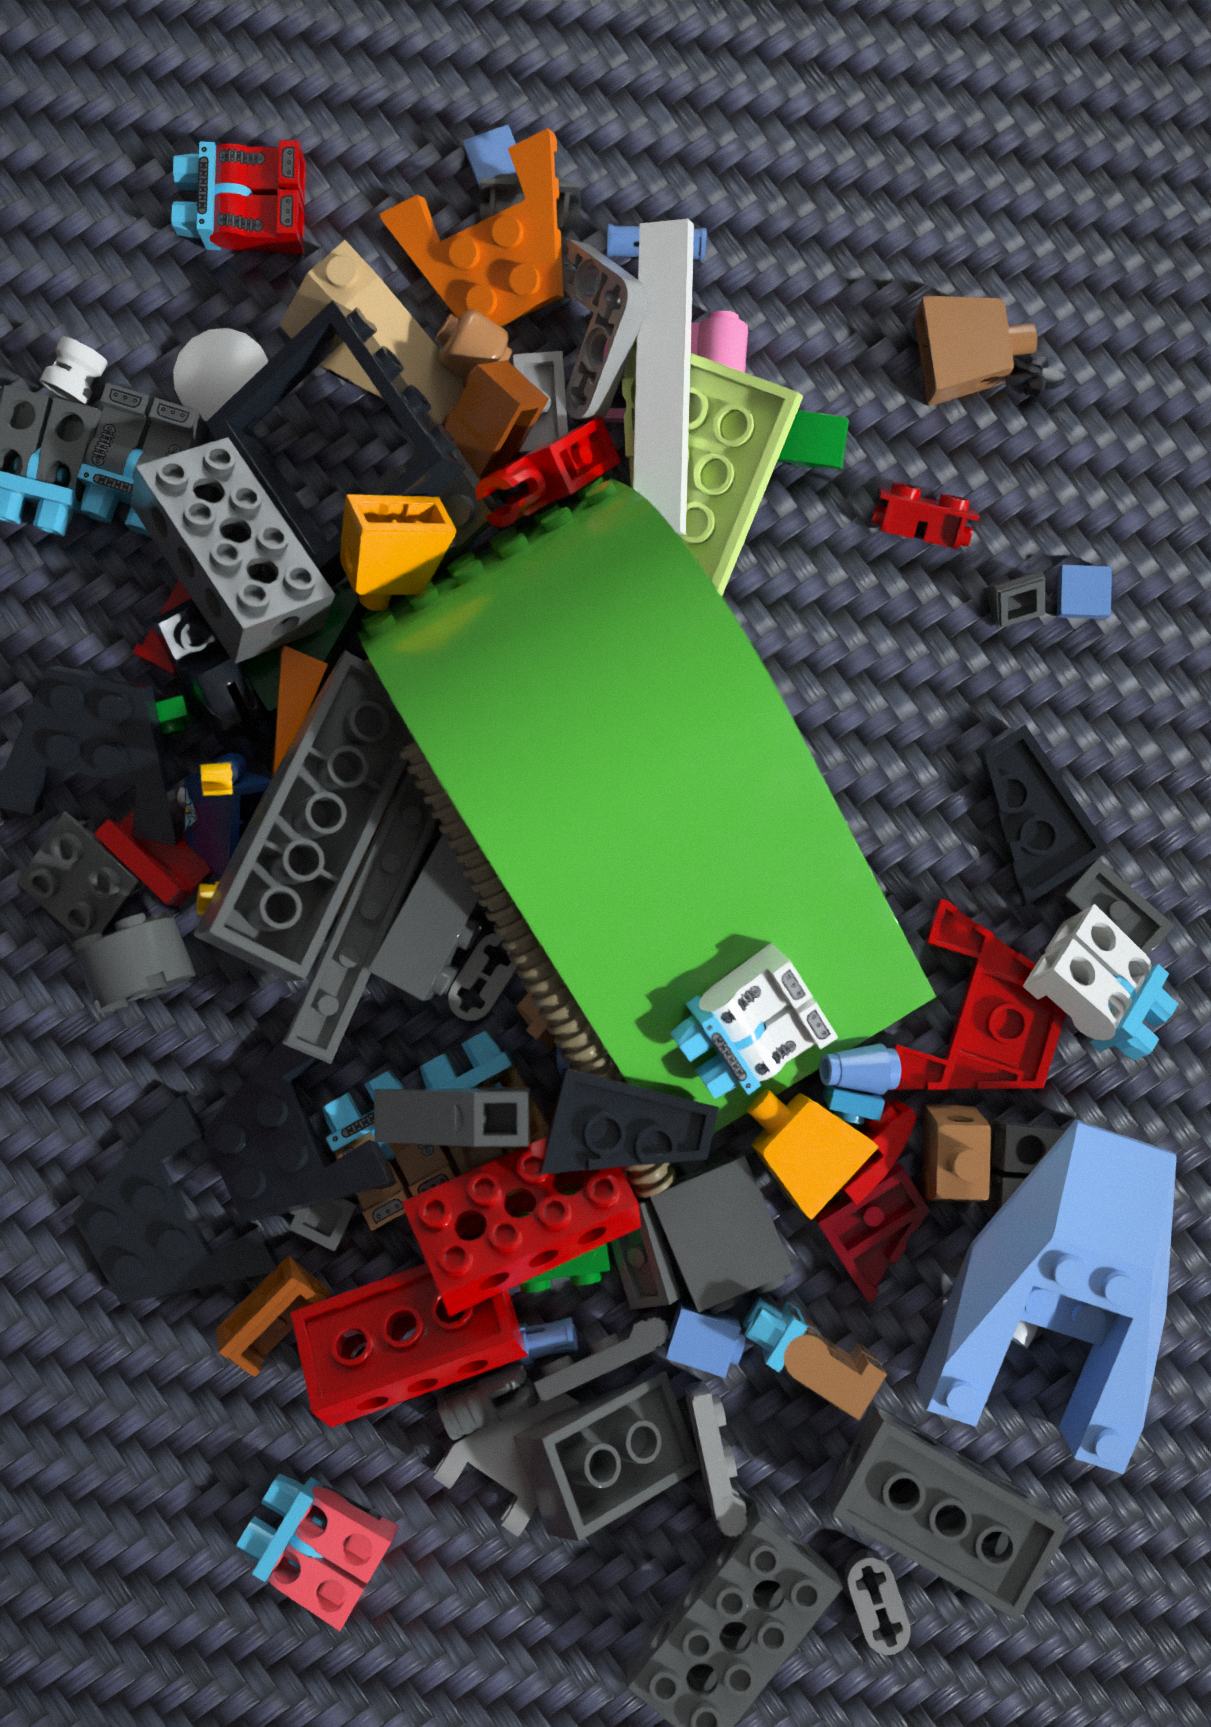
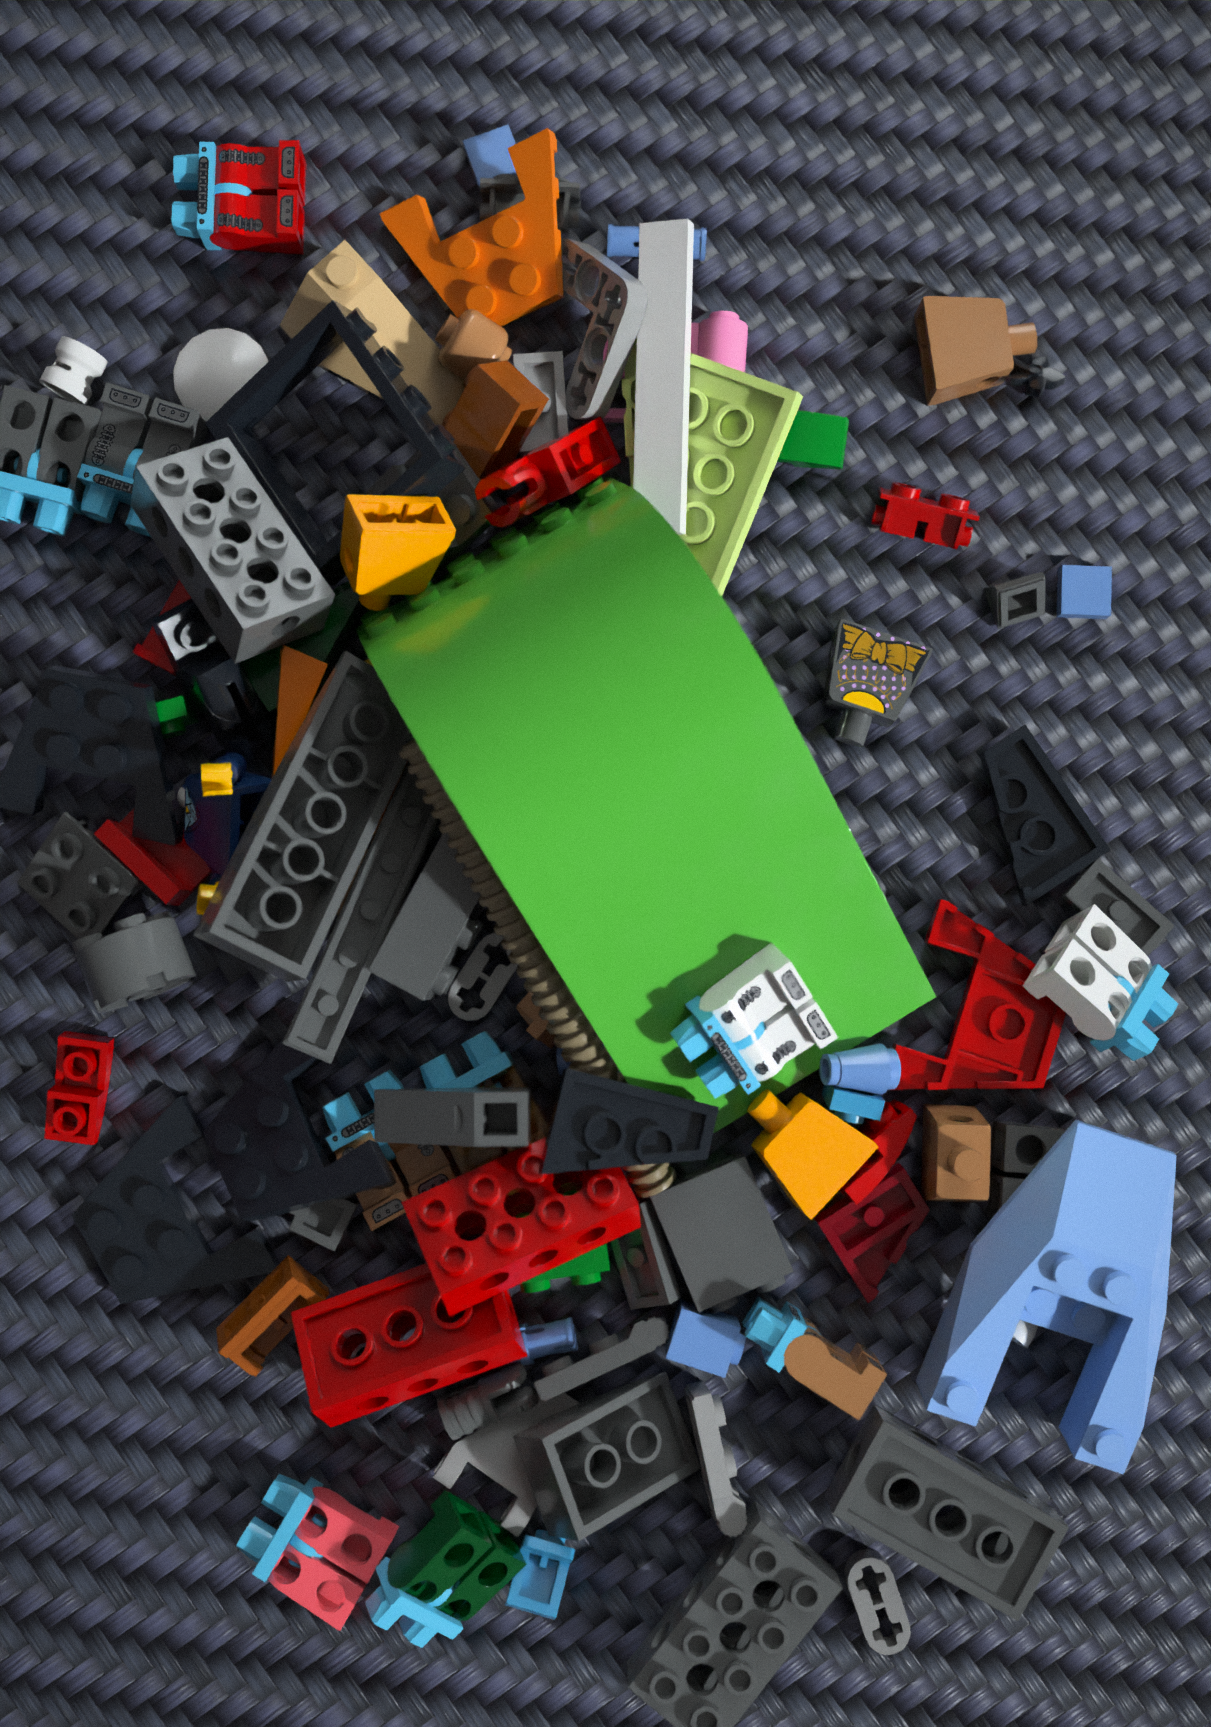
(80, 1088): none -> red slope
(444, 1572): none -> dark green hips
(541, 1582): none -> dark azure bracket
(869, 678): none -> torso

